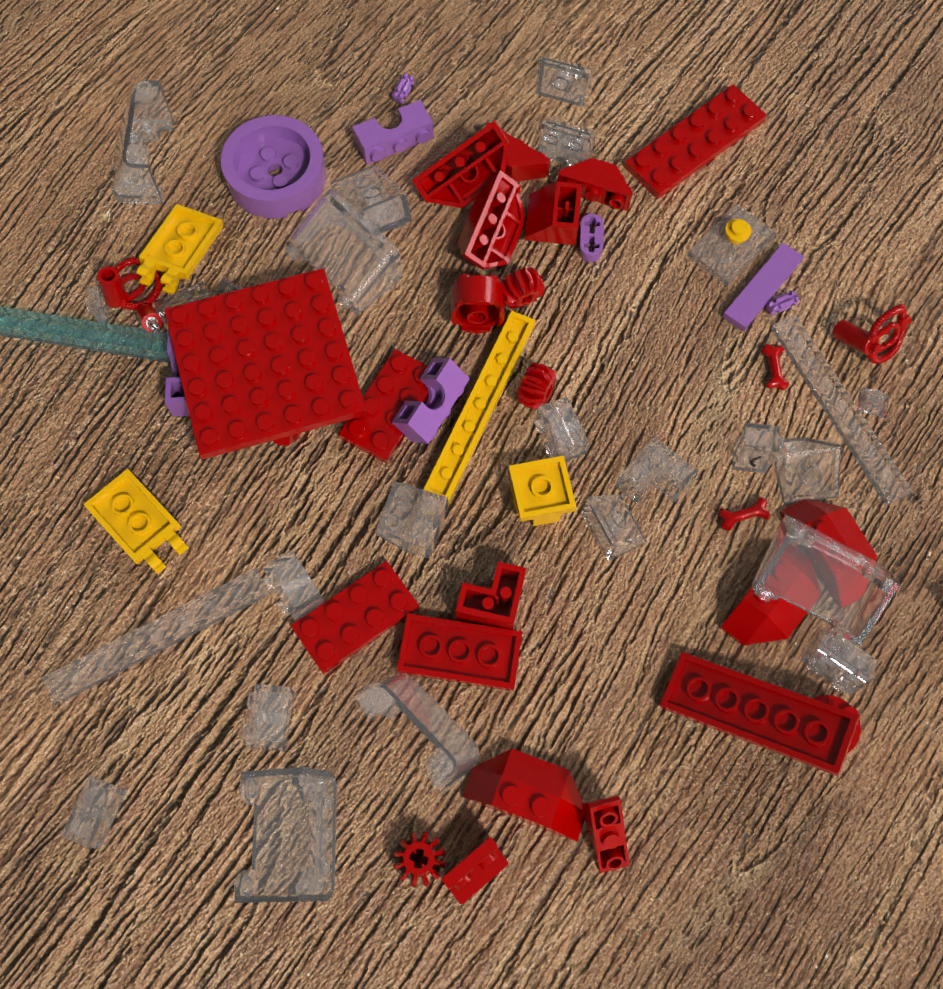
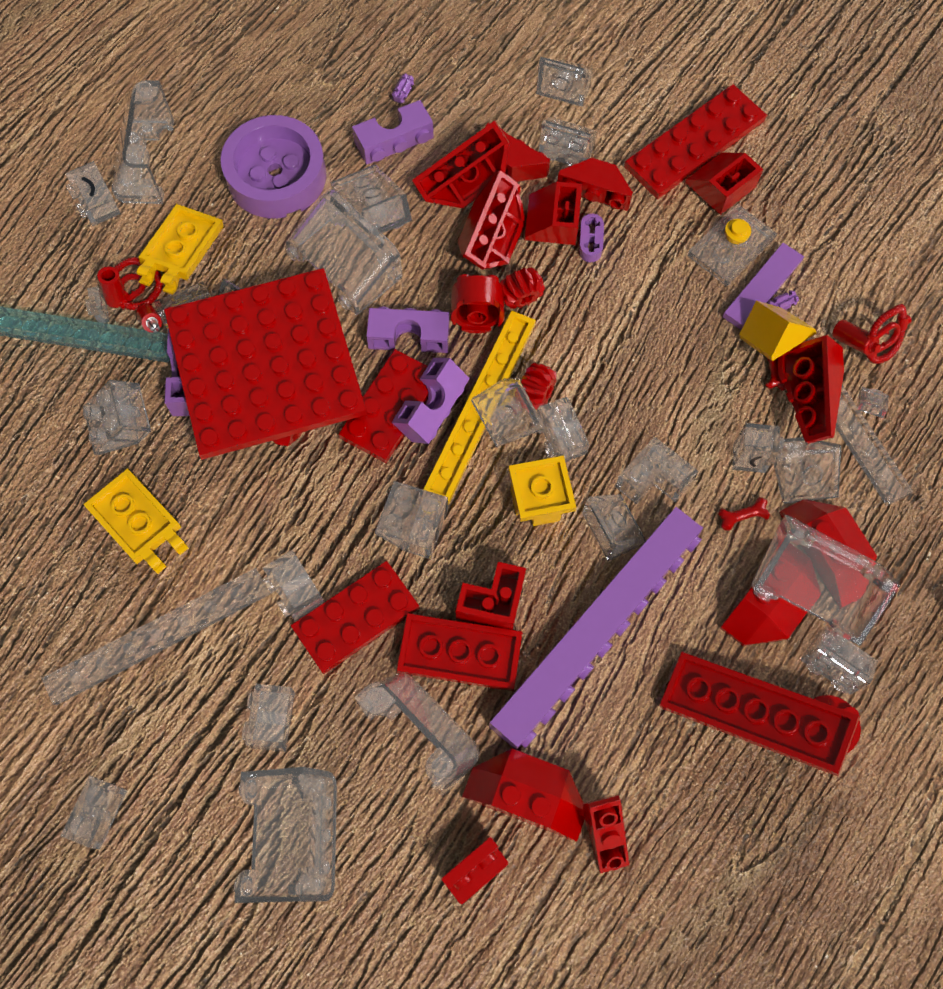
(92, 193): none -> clear brick
(116, 417): none -> clear slope
(388, 324): none -> medium lavender arch
(428, 853): red gear -> none
(507, 411): none -> clear slope
(595, 629): none -> medium lavender brick
(725, 180): none -> red slope
(774, 330): none -> yellow slope
(814, 385): none -> red wedge

